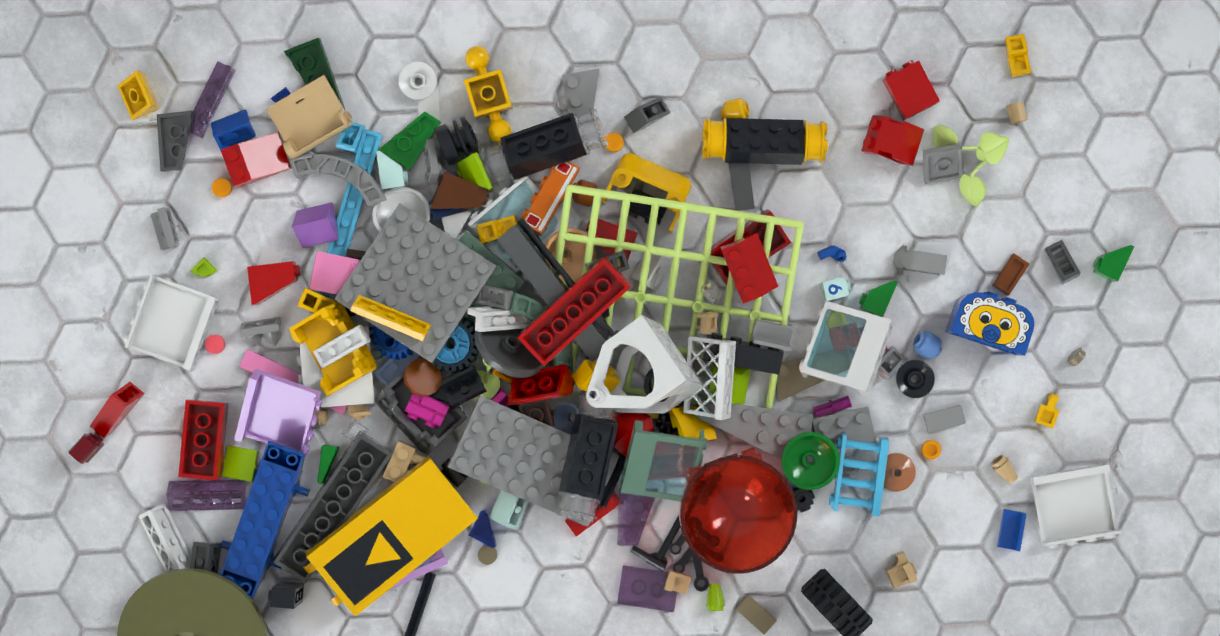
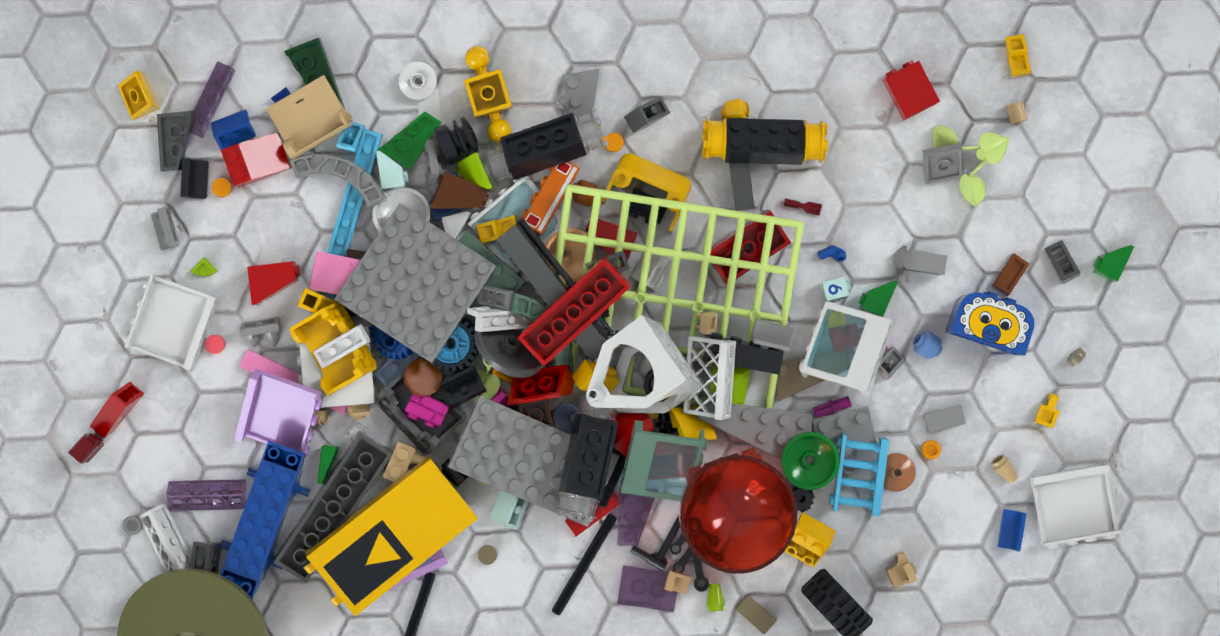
(132, 525): none -> light grey tile
(194, 178): none -> black panel
(198, 458): red brick -> none
(240, 463): lime piece -> none
(286, 595): black brick -> none
(316, 225): medium lavender slope -> none
(390, 317): yellow plate -> none
(483, 531): clear blue slope -> none
(584, 564): none -> black axle
(711, 292): clear slope -> none
(749, 267): red slope -> none
(809, 207): none -> dark red piece
(810, 540): none -> yellow slope
(892, 139): red piece -> none
(925, 379): black dish -> none

